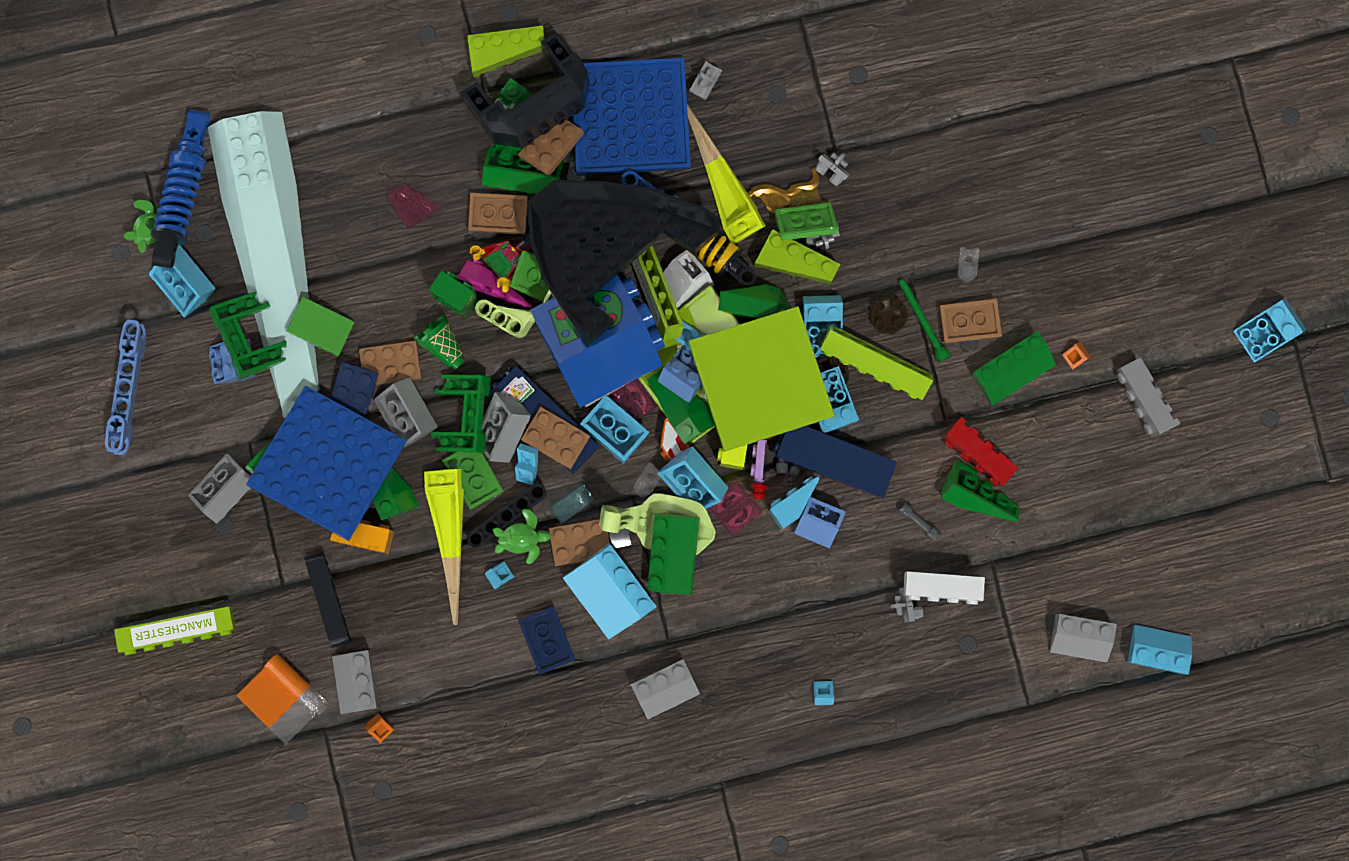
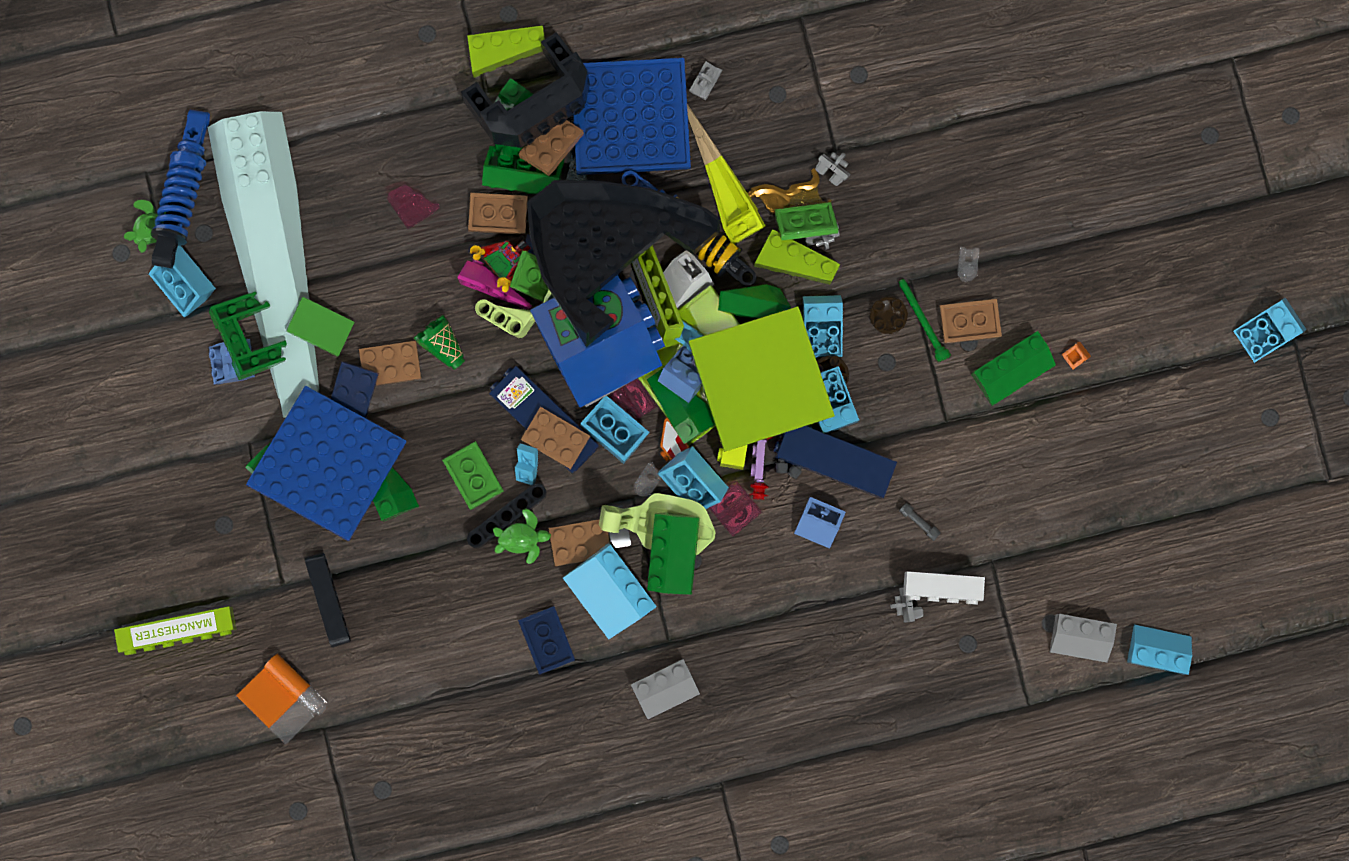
(131, 352): medium blue piece -> none
(220, 488): light grey slope -> none
(355, 682): light grey slope -> none
(369, 537): light orange wedge -> none
(379, 728): orange slope -> none
(405, 411): light grey slope -> none
(445, 501): neon yellow plate -> none
(453, 294): green brick -> none
(470, 438): green wedge -> none
(499, 575): medium azure slope -> none
(503, 427): light grey slope -> none
(572, 504): clear light blue slope -> none
(790, 509): medium azure slope -> none
(823, 693): medium azure slope -> none
(876, 362): lime brick -> none
(970, 492): green wedge -> none
(979, 452): red wedge -> none
(1146, 398): light grey wedge -> none

